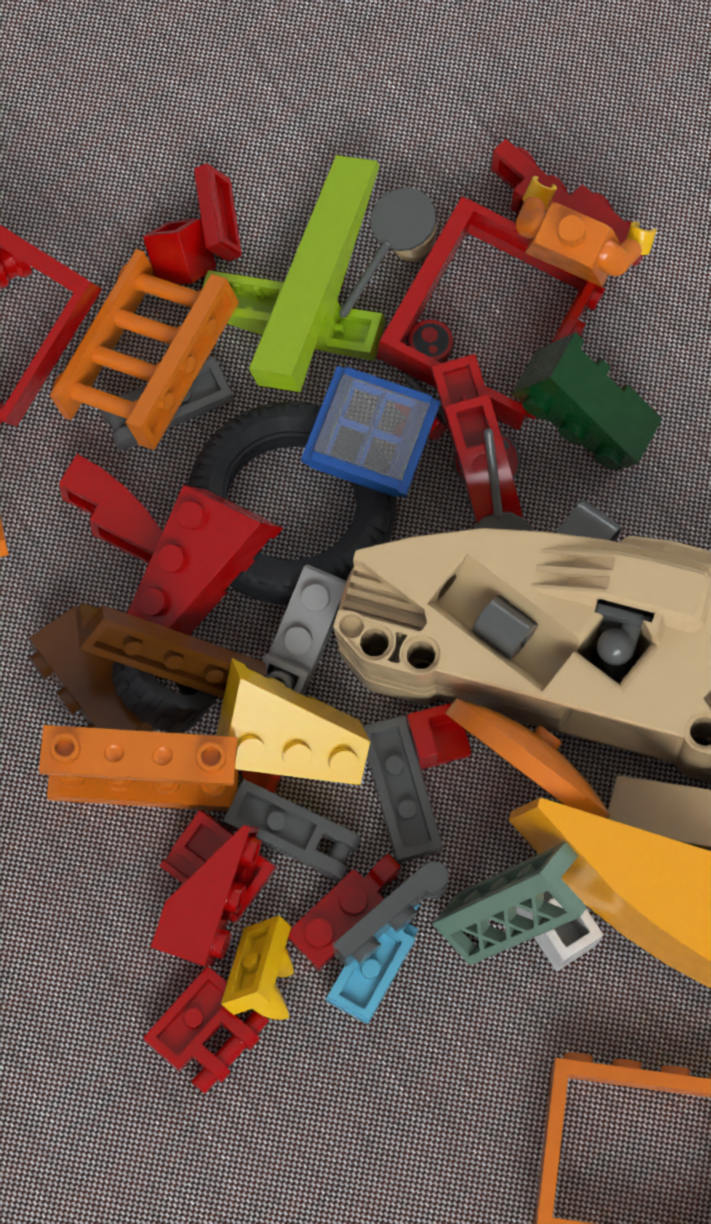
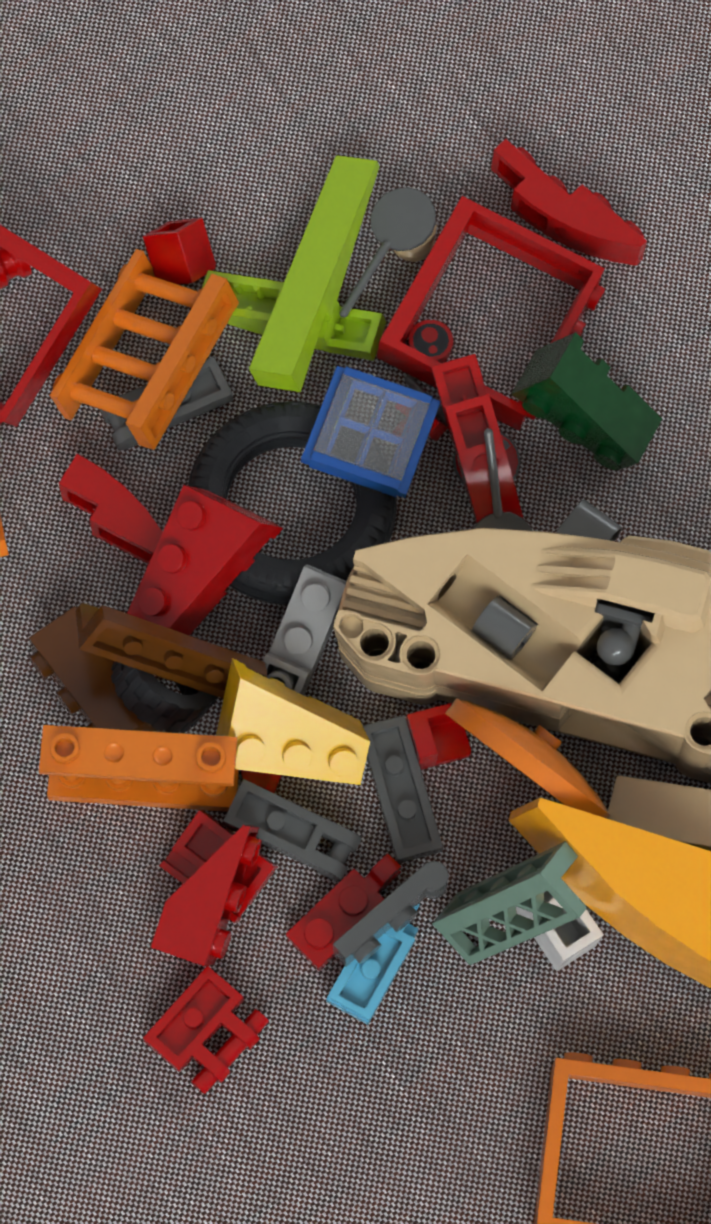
(217, 212): red tile -> none
(255, 968): yellow tile -> none
(575, 240): orange torso -> none

